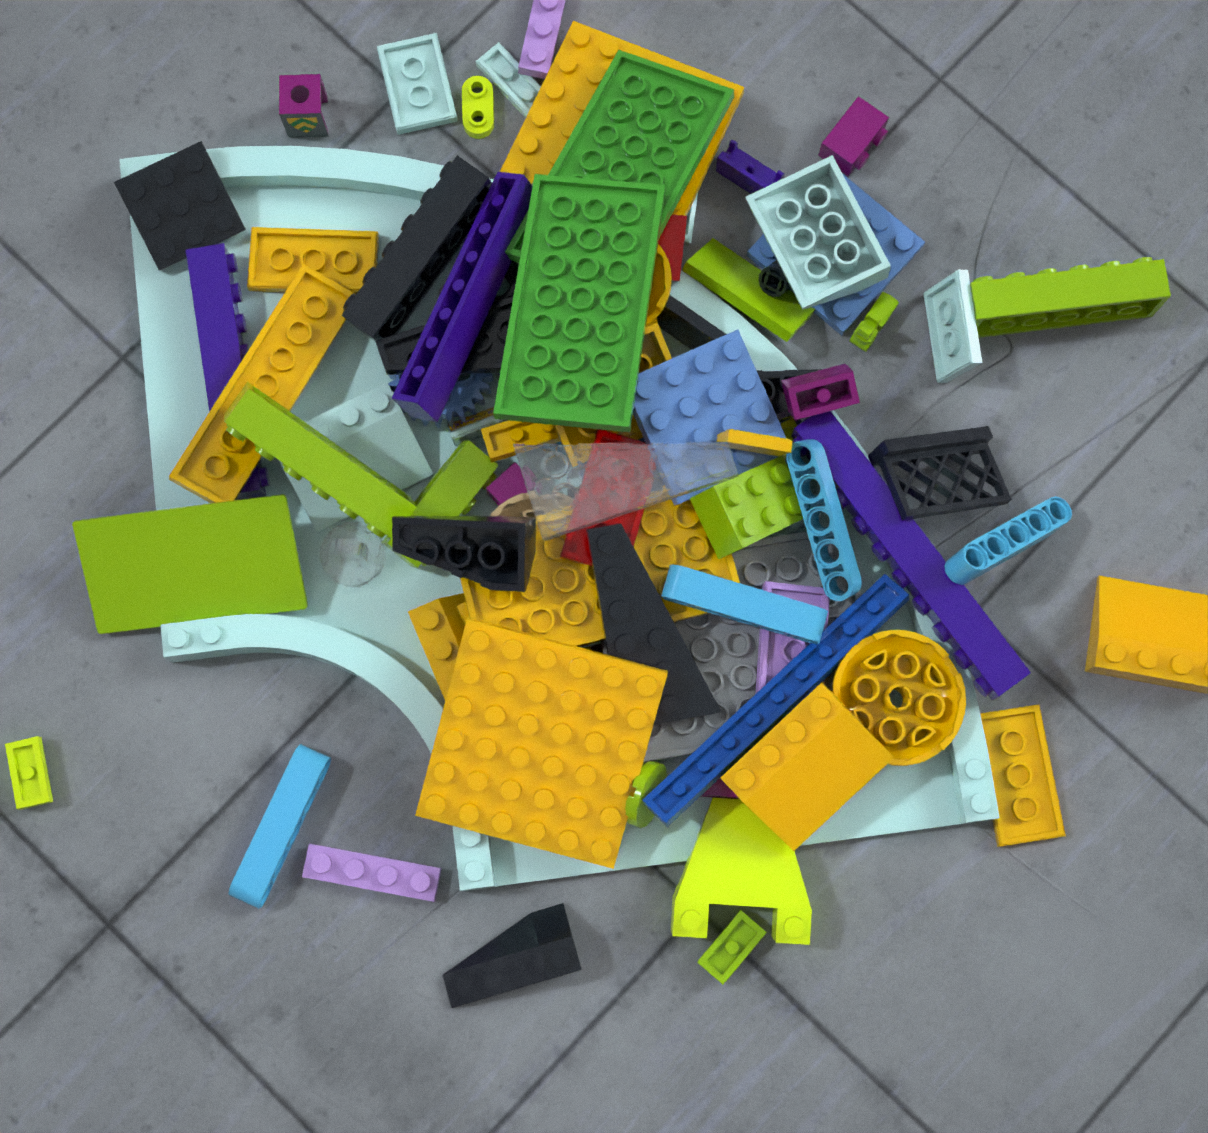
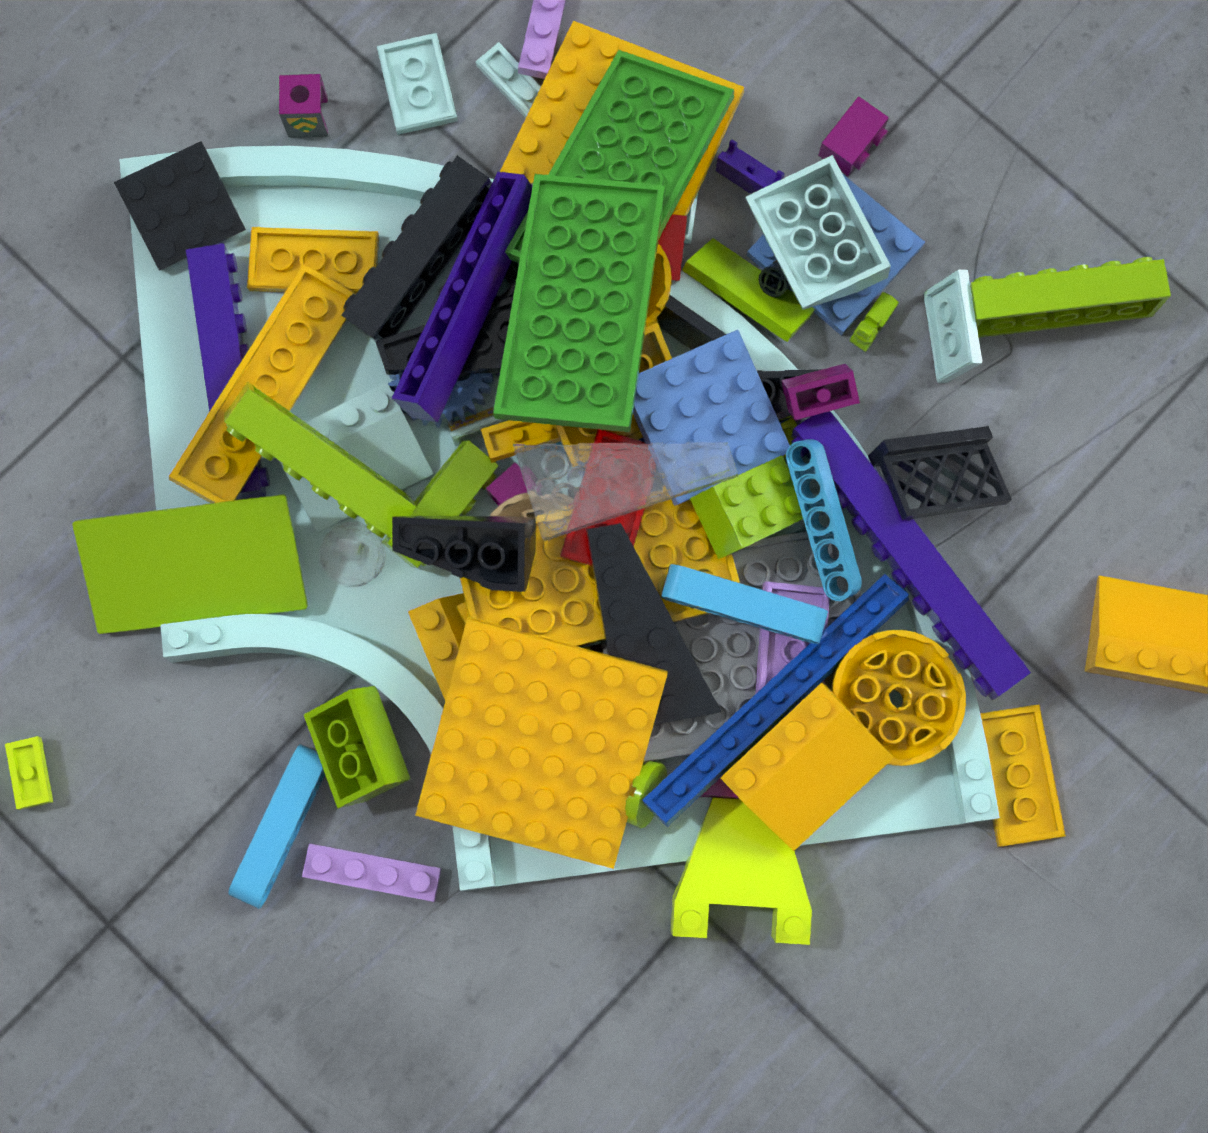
(356, 746): none -> lime brick
(478, 105): neon yellow plate -> none
(521, 956): black wedge -> none
(731, 947): lime plate -> none
(755, 442): yellow tile -> none
(1007, 540): medium azure beam -> none

